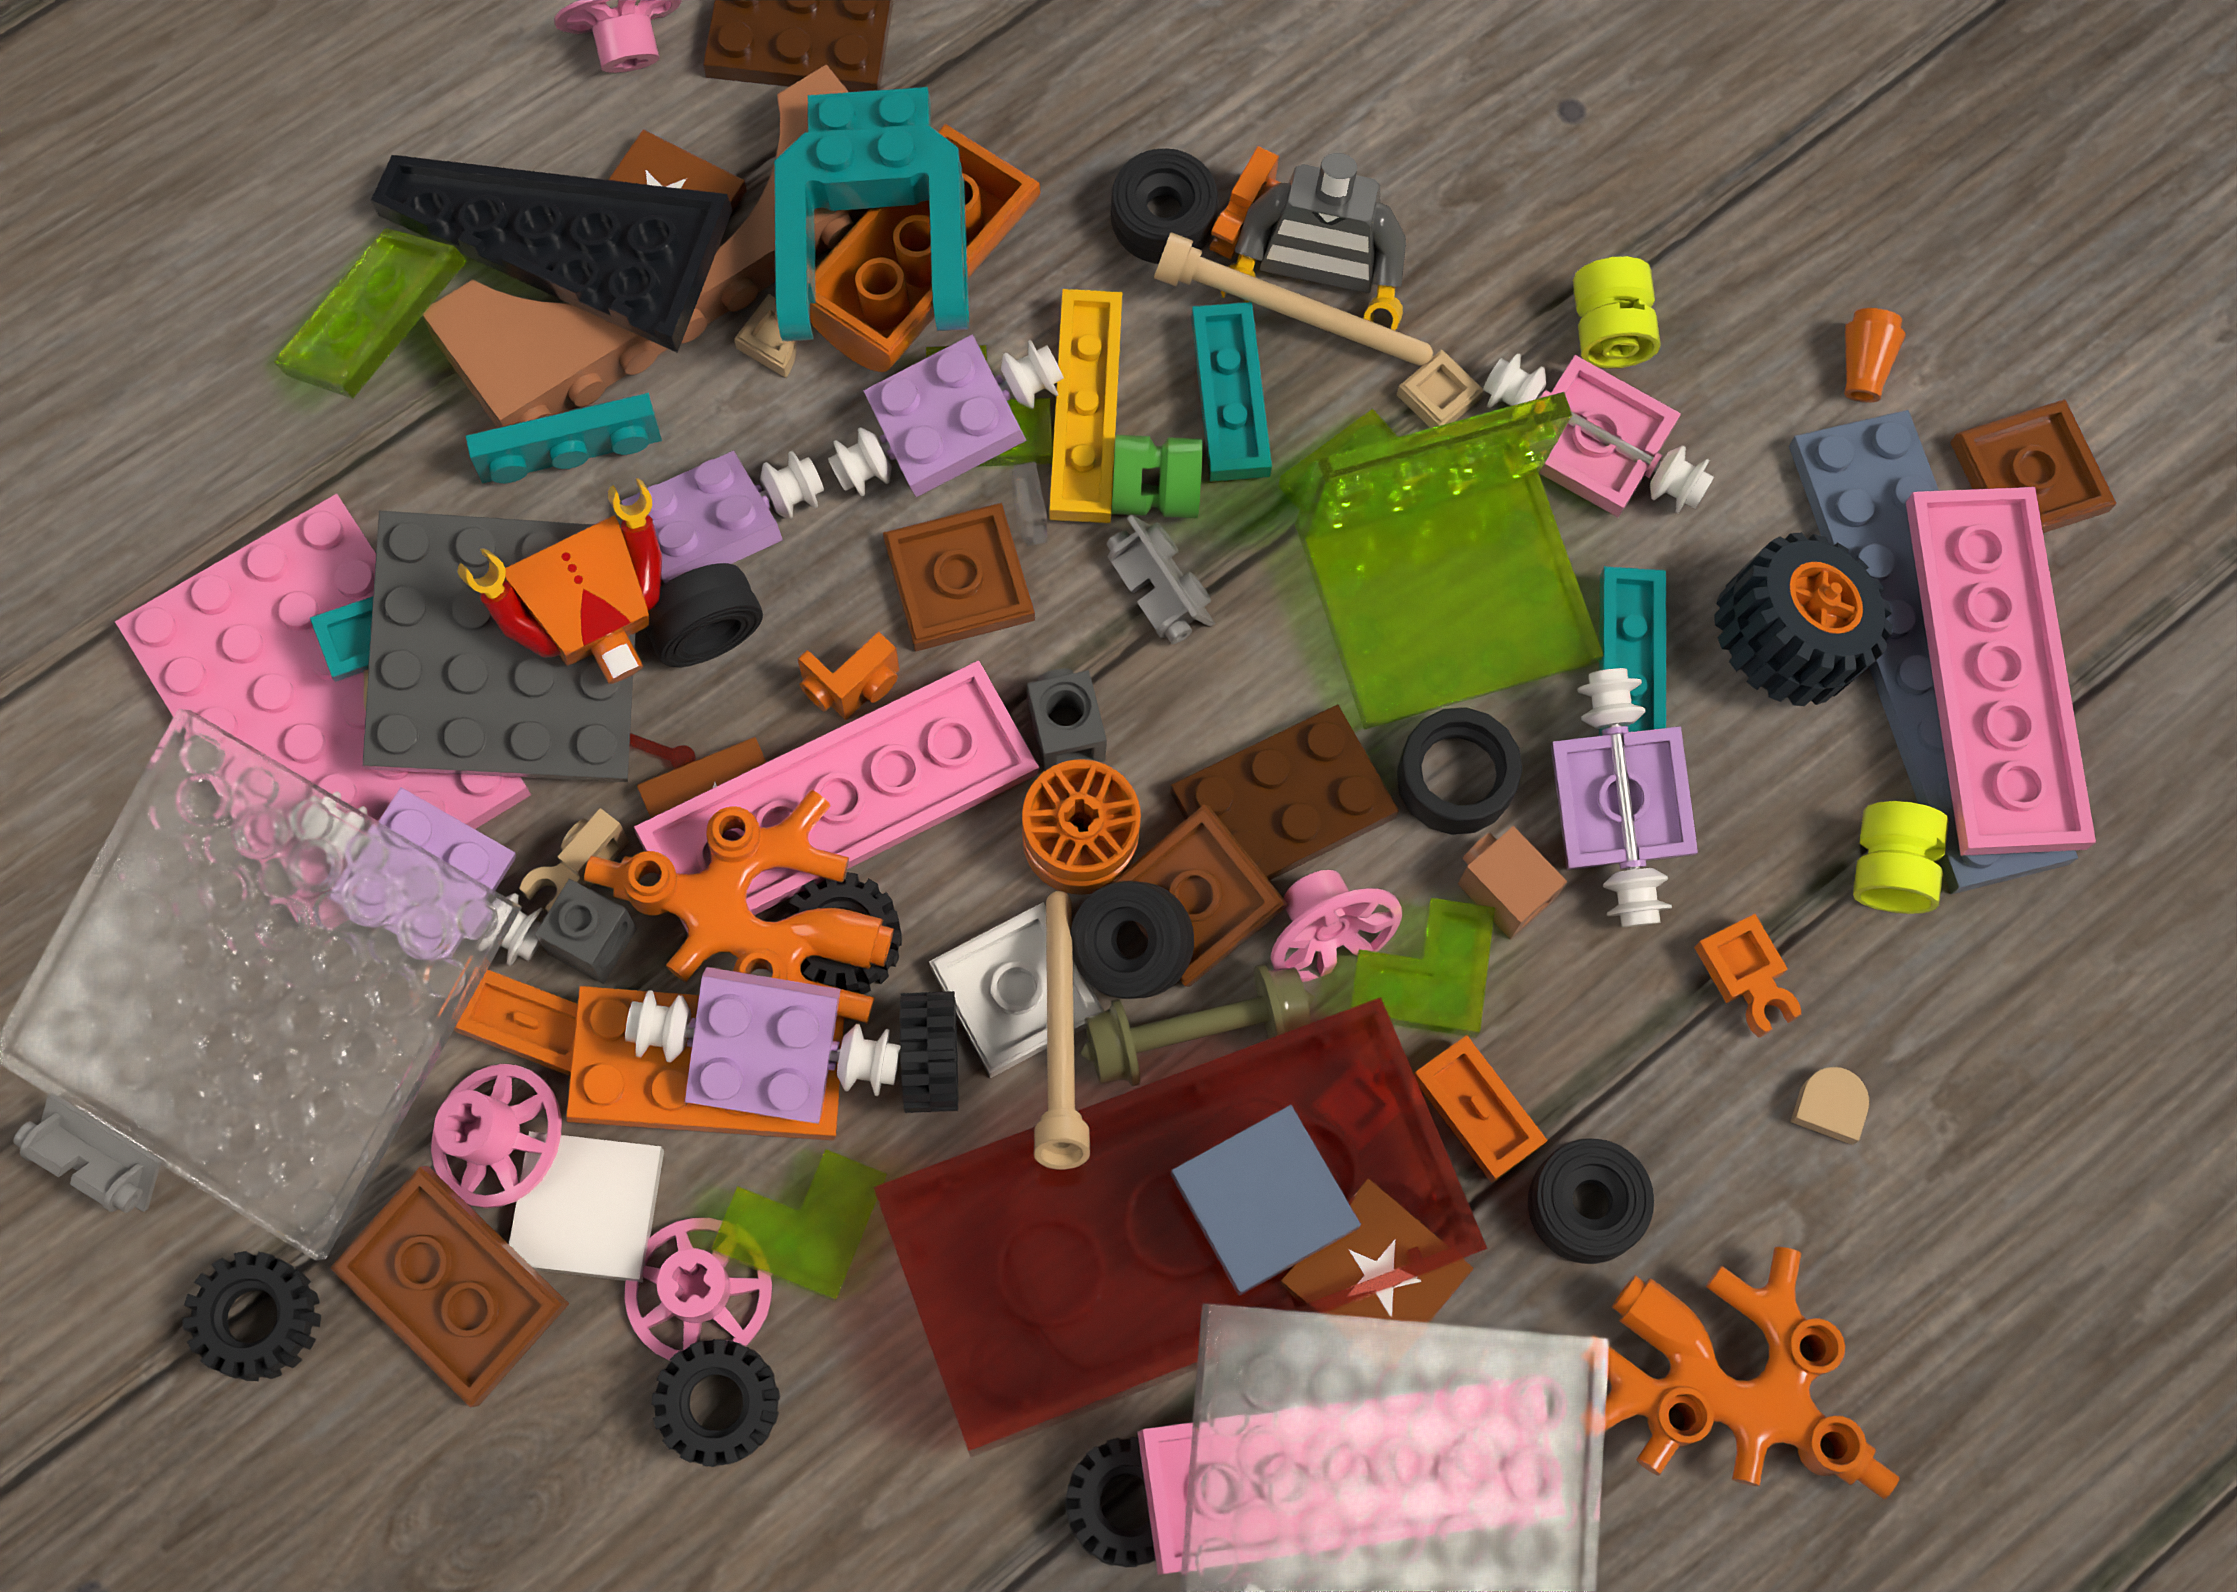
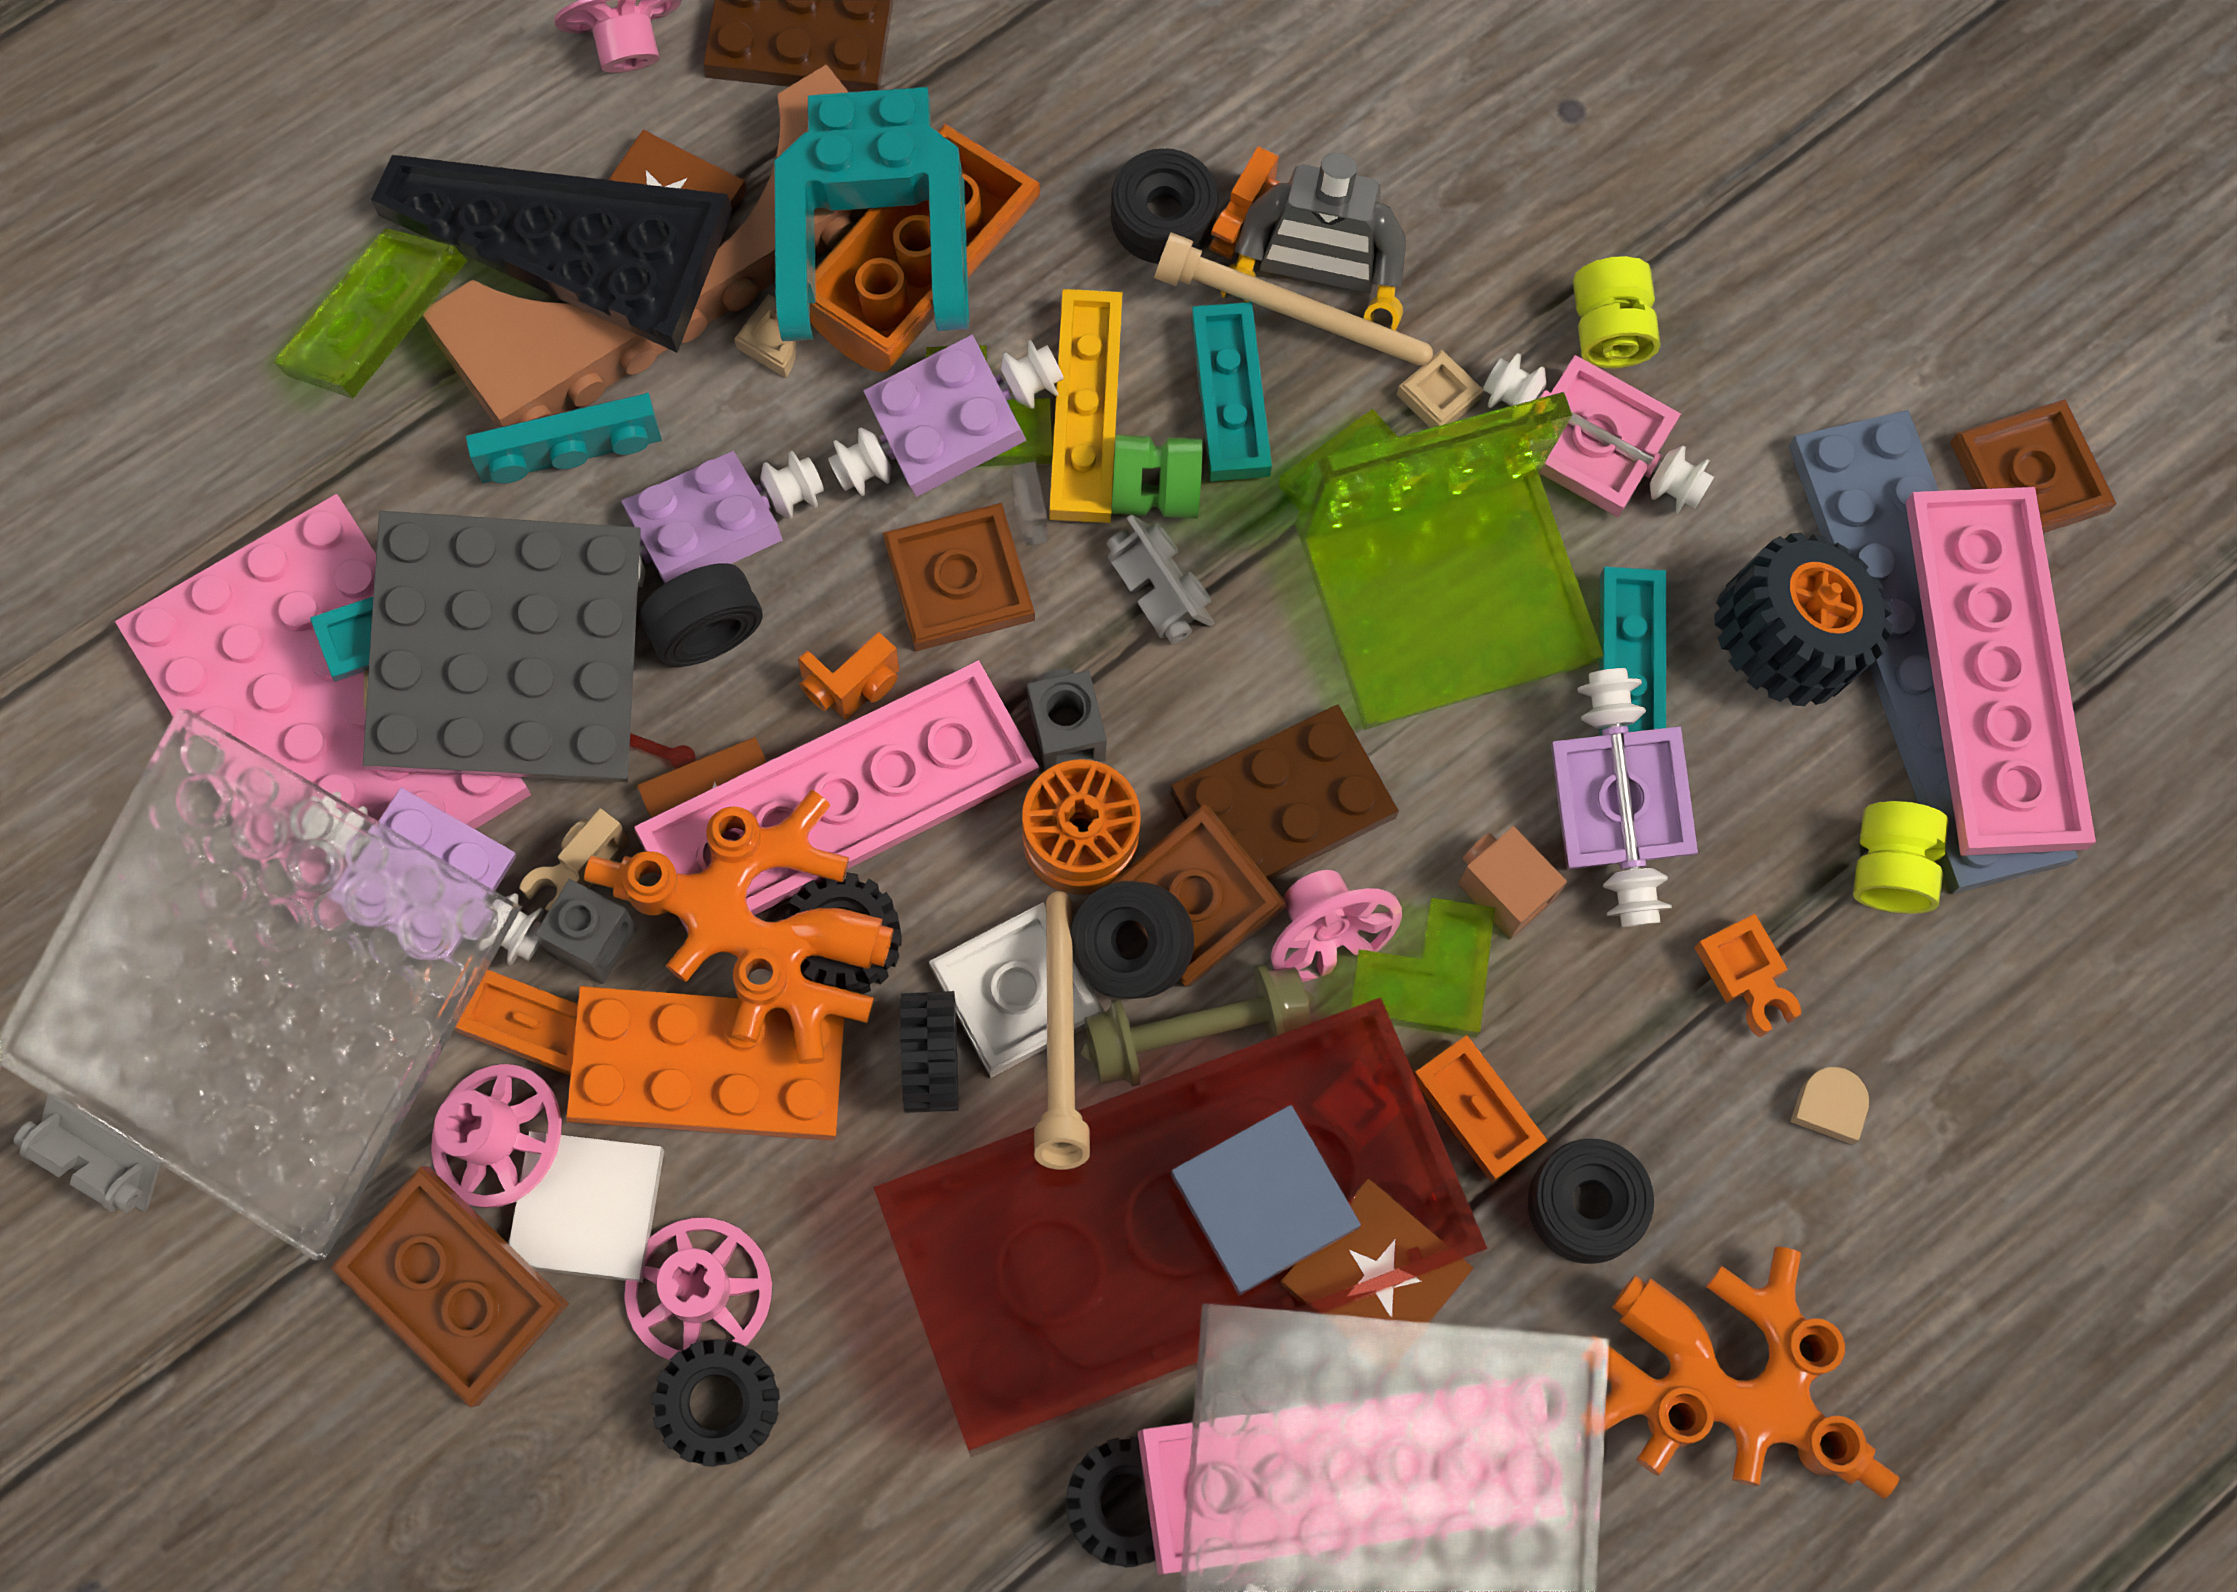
(219, 1292): black tyre -> none
(581, 591): torso -> none
(761, 1044): lavender plate -> none
(807, 1245): clear neon green plate -> none
(1473, 727): black tyre -> none
(1871, 349): orange cone -> none

